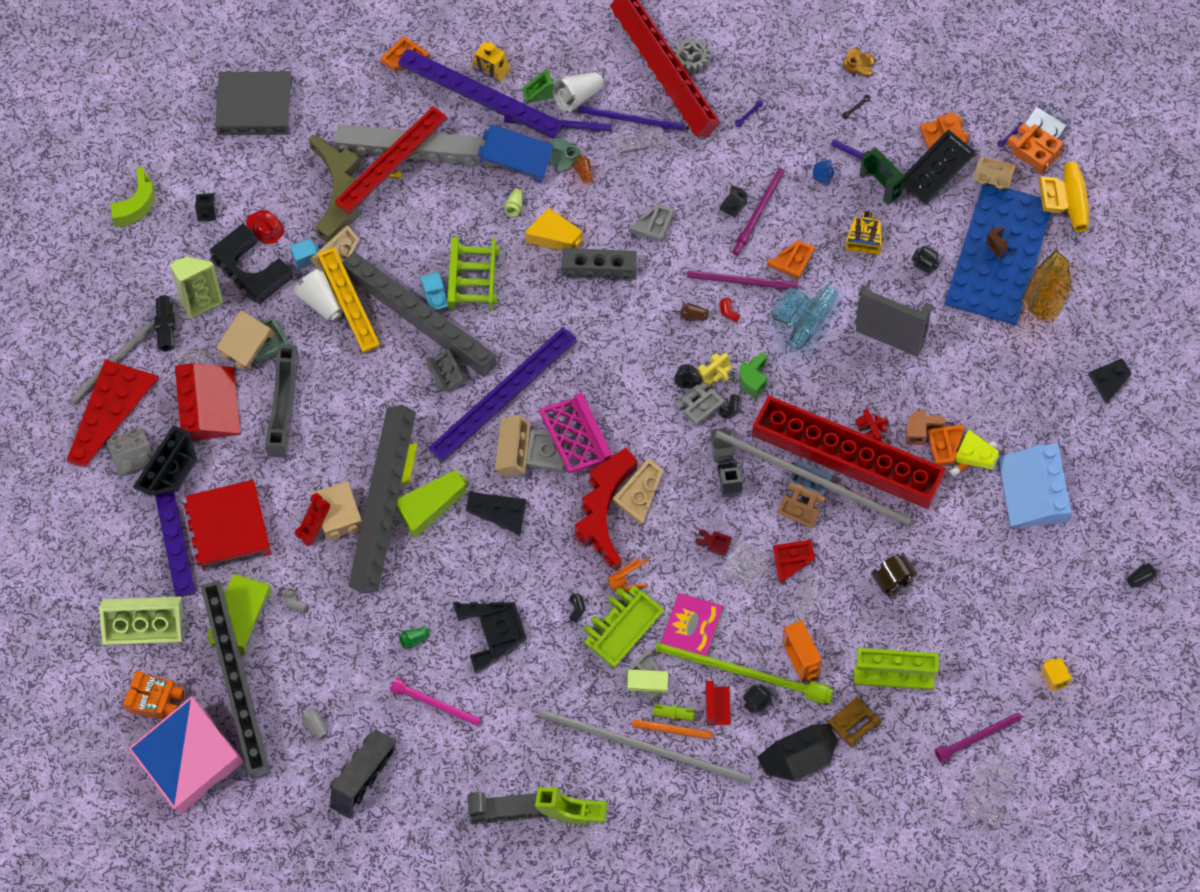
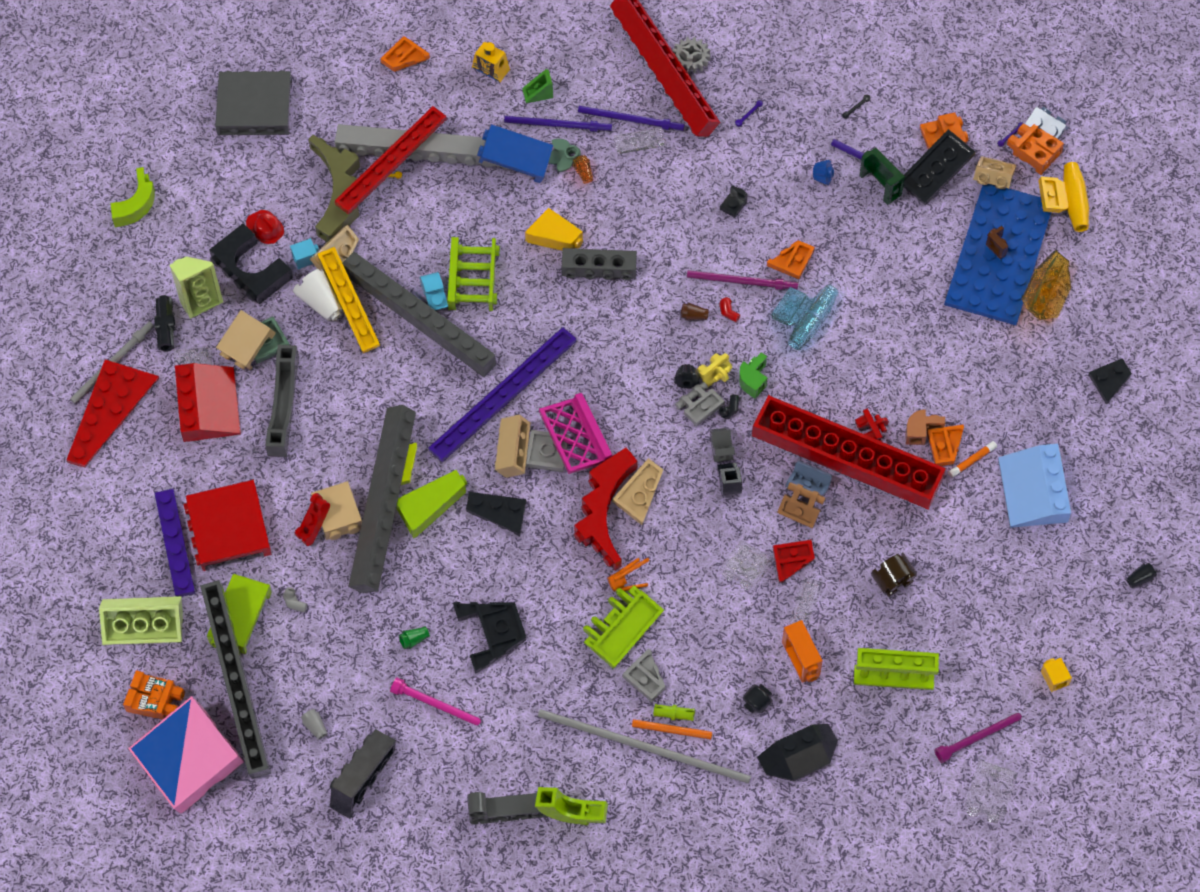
(130, 451): light grey bracket -> none
(169, 464): black wedge -> none
(205, 207): black bracket -> none
(446, 371): flat silver bracket -> none
(480, 93): dark purple plate -> none
(514, 203): yellowish green cone -> none
(576, 89): white cone -> none
(579, 607): black arm -> none
(647, 681): yellowish green tile -> none
(654, 223): light grey wing -> none
(690, 637): flag -> none
(717, 543): dark red plate -> none
(717, 704): red panel -> none
(743, 238): magenta bar -> none
(812, 477): light grey piece -> none
(851, 716): pearl gold plate -> none
(858, 62): pearl gold plate -> none
(865, 235): torso -> none
(892, 321): dark grey panel -> none
(925, 259): black head -> none
(977, 452): neon yellow wing -> none

